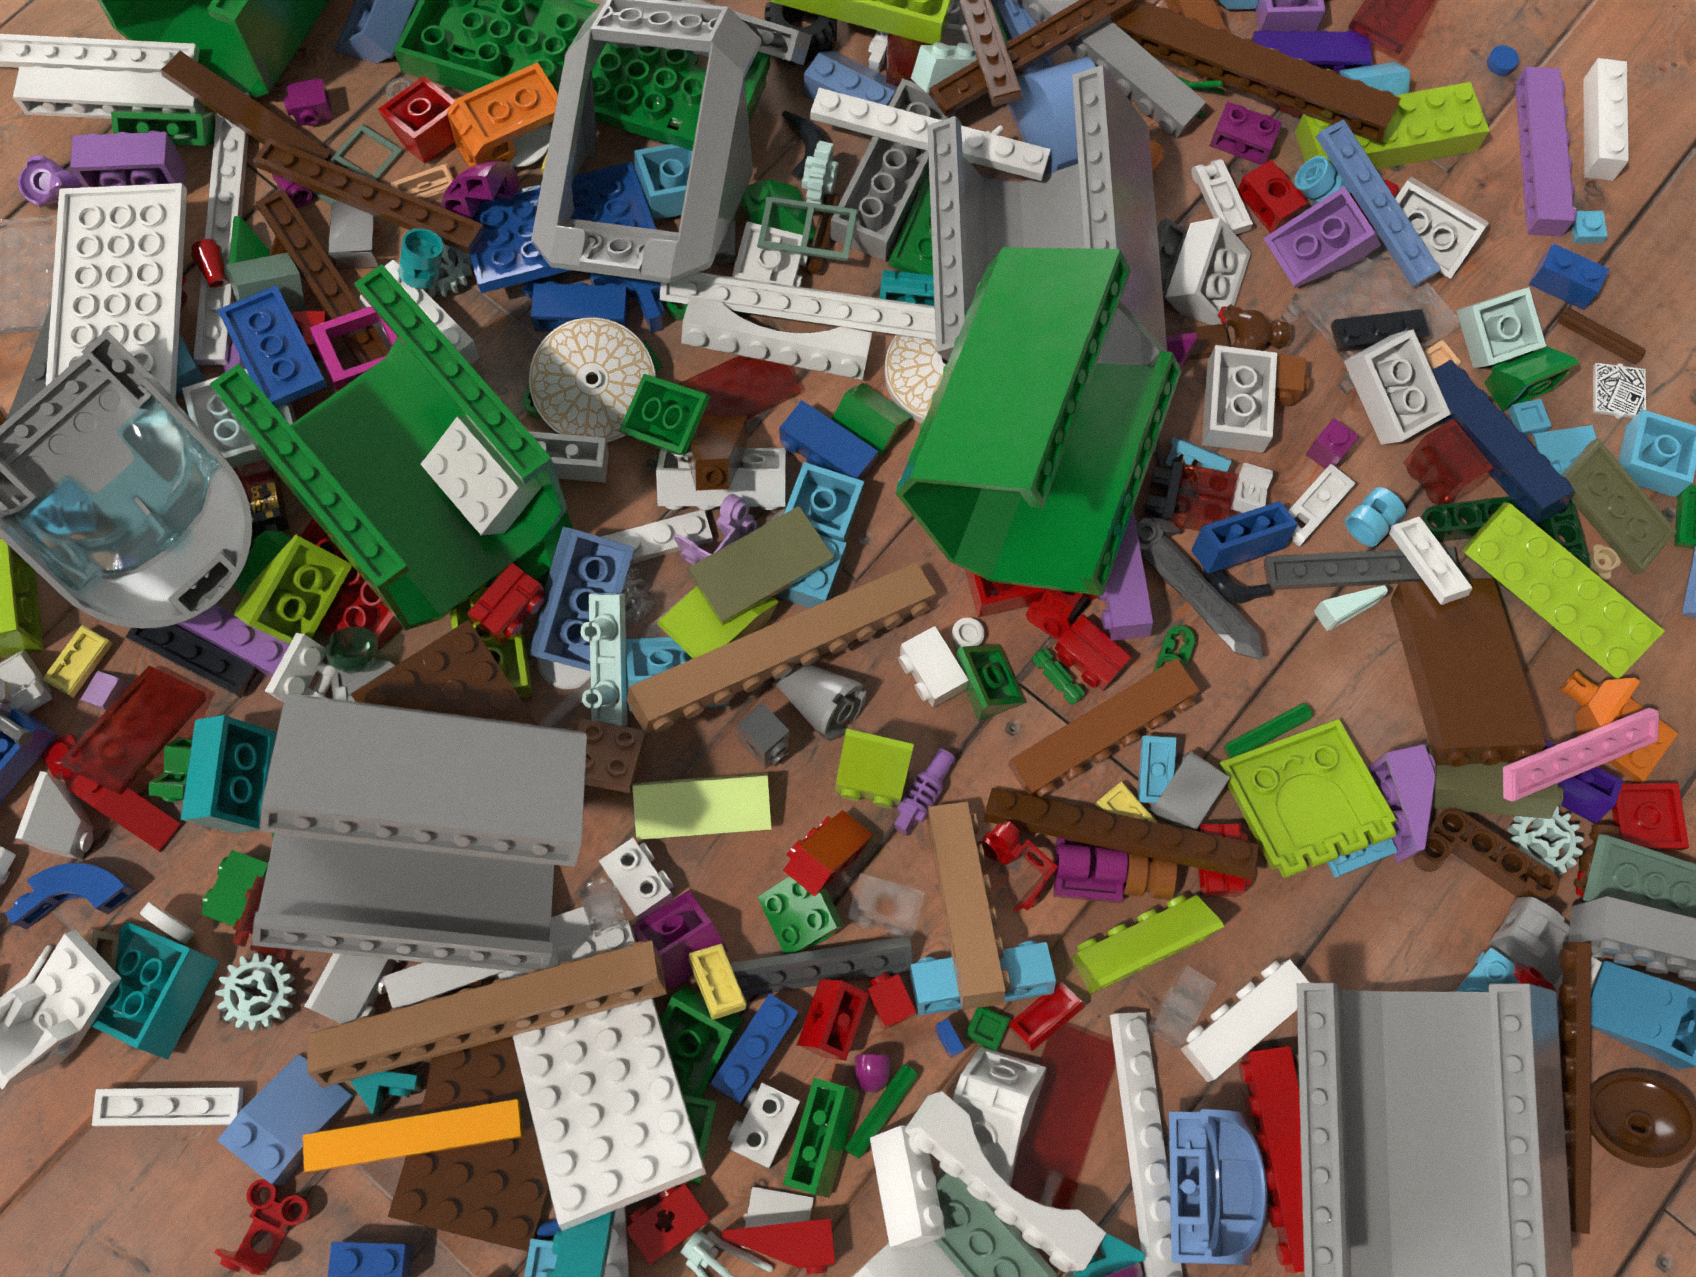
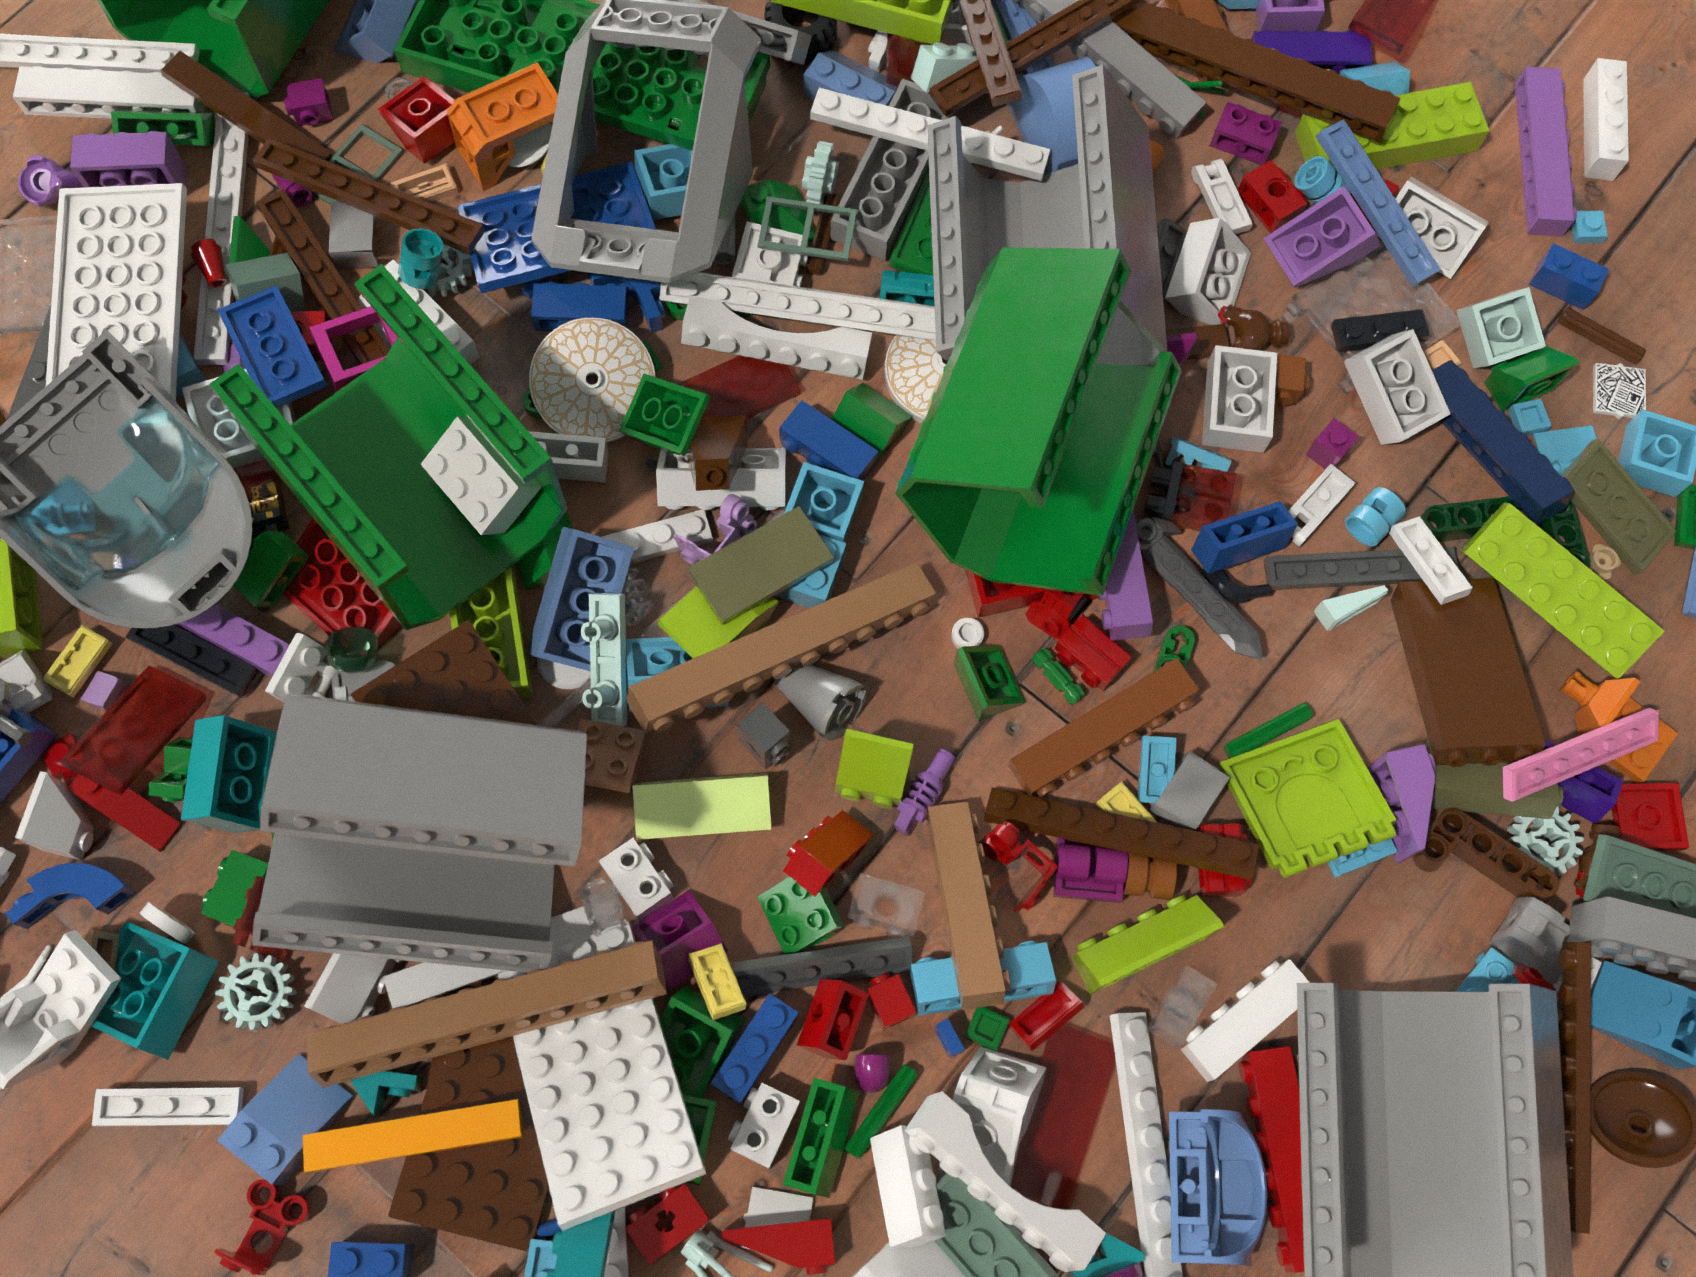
(293, 591): lime slope -> none
(479, 183): magenta brick -> none
(507, 604): red brick -> none
(810, 135): black piece -> none
(932, 667): white brick -> none
(1250, 488): white bracket -> none
(1447, 464): clear red brick -> none
(1502, 60): blue tile -> none

